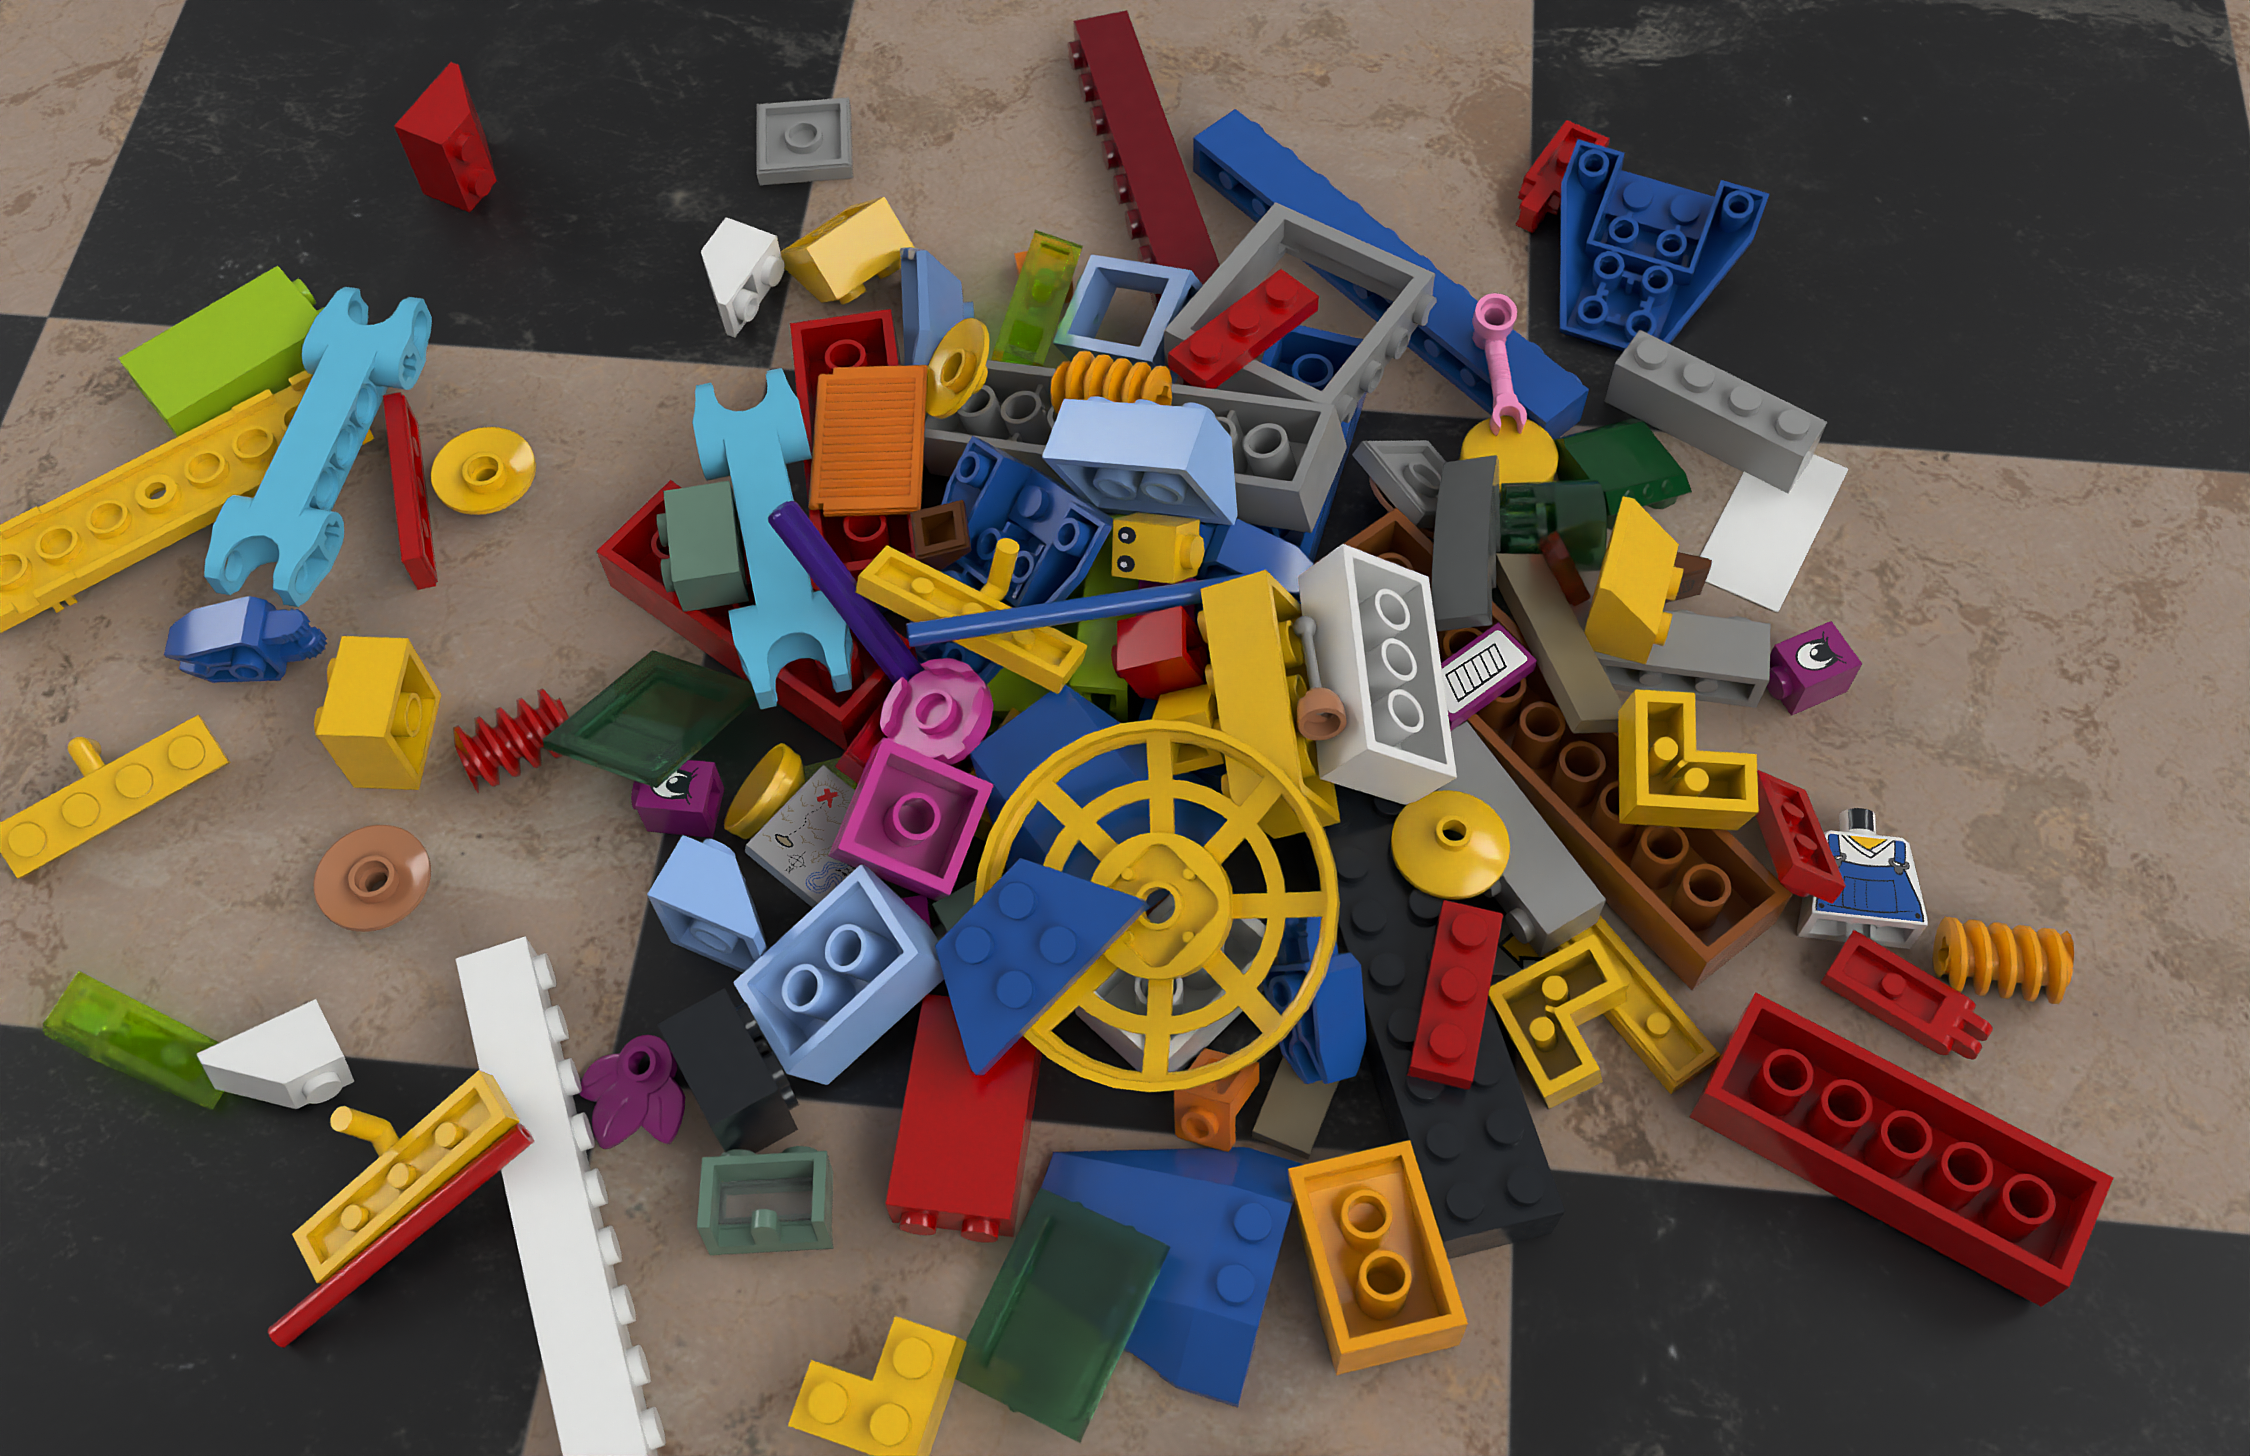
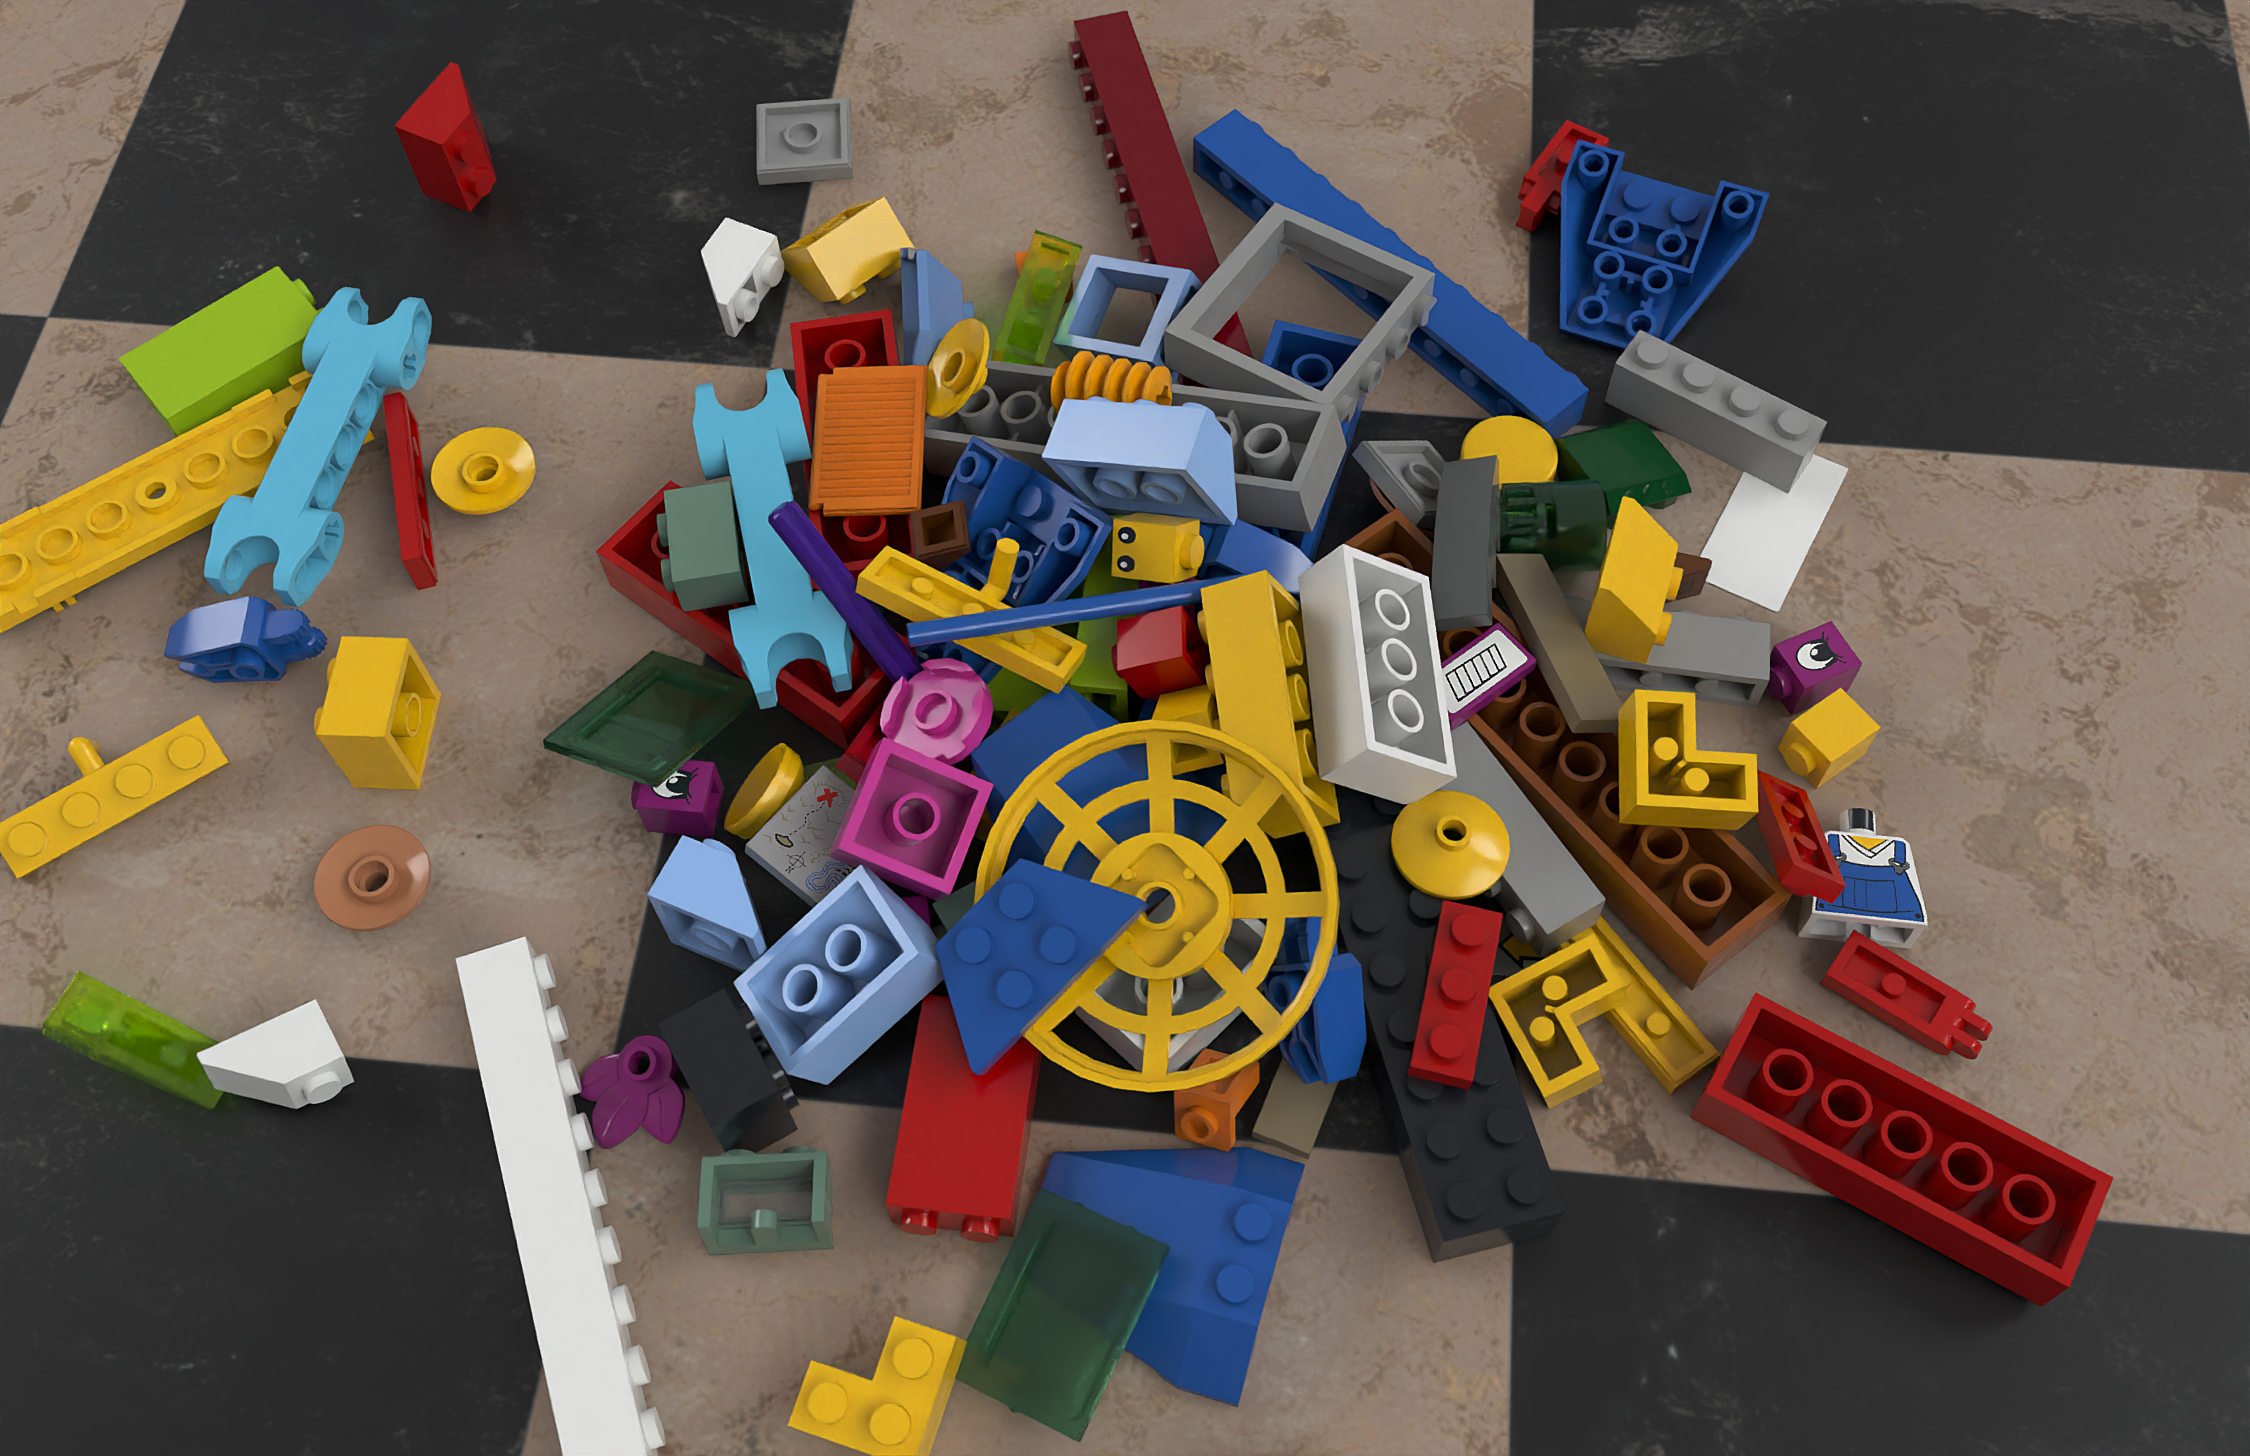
(400, 1235): red piece -> none
(404, 1172): yellow plate -> none
(509, 739): red piece -> none
(1243, 331): red plate -> none
(1320, 711): nougat hinge -> none
(1376, 1258): light orange slope -> none
(1492, 323): bright pink brick -> none
(1564, 569): clear red tile -> none
(1828, 738): none -> yellow brick
(2004, 956): light orange piece -> none

